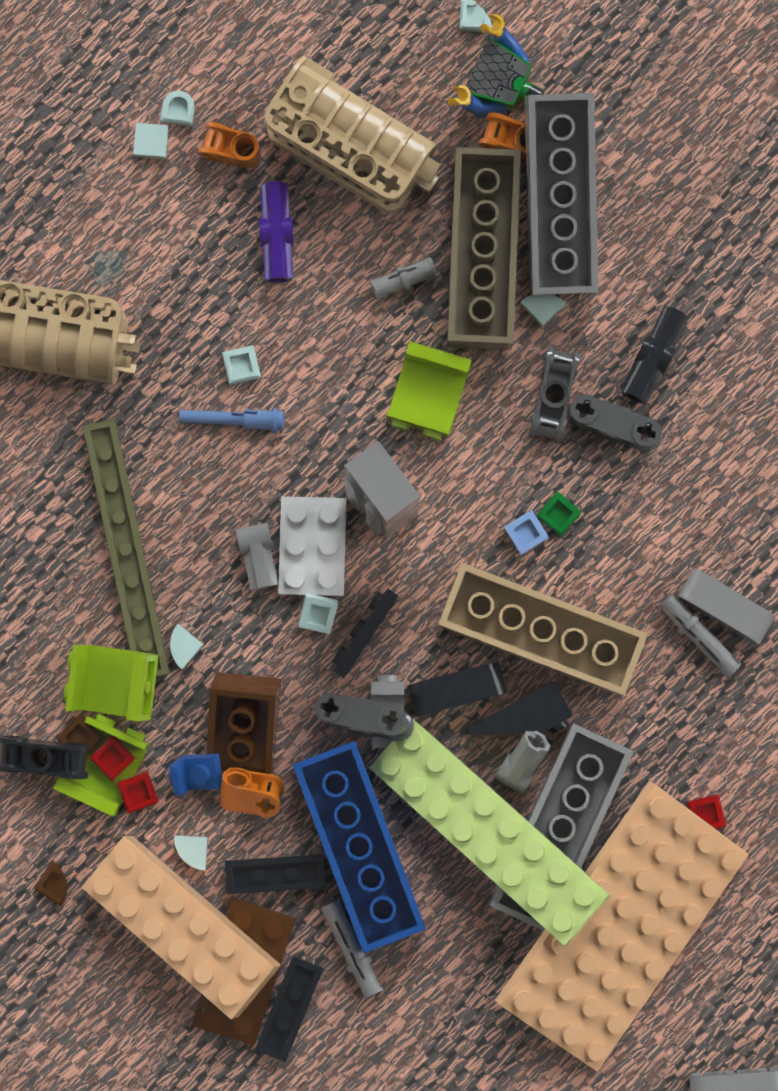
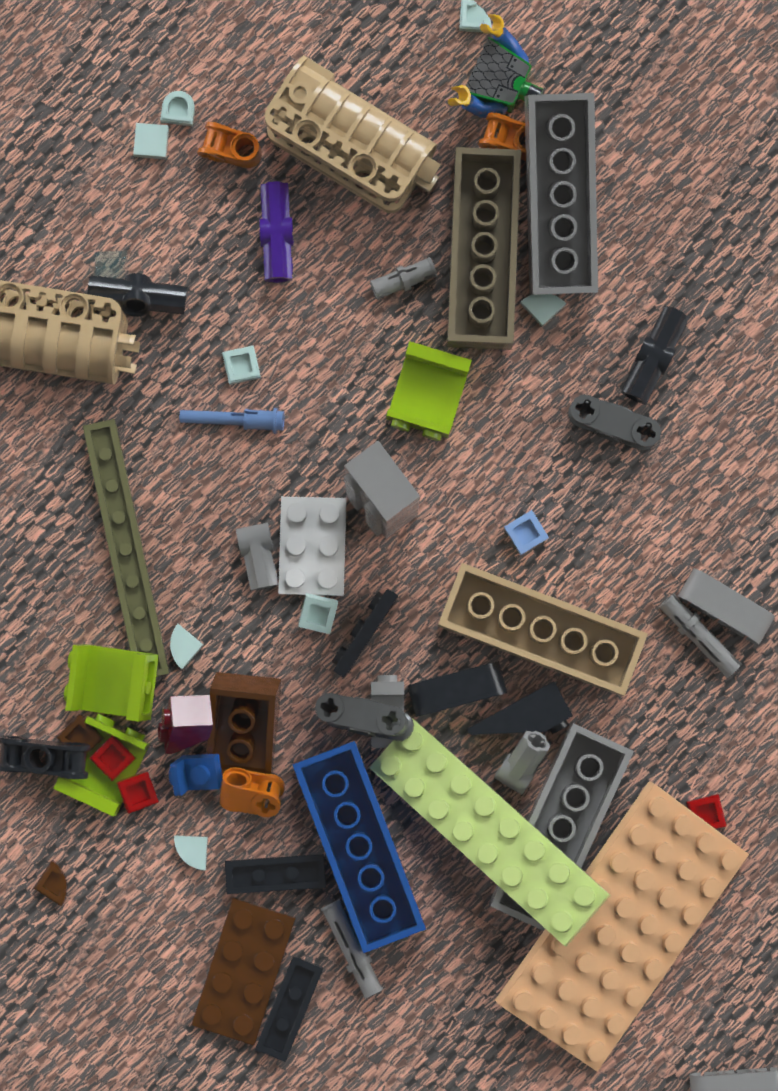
(139, 294): none -> black piece
(181, 926): light nougat brick -> none
(185, 722): none -> dark red slope
(558, 376): dark grey piece -> none
(558, 514): green tile -> none

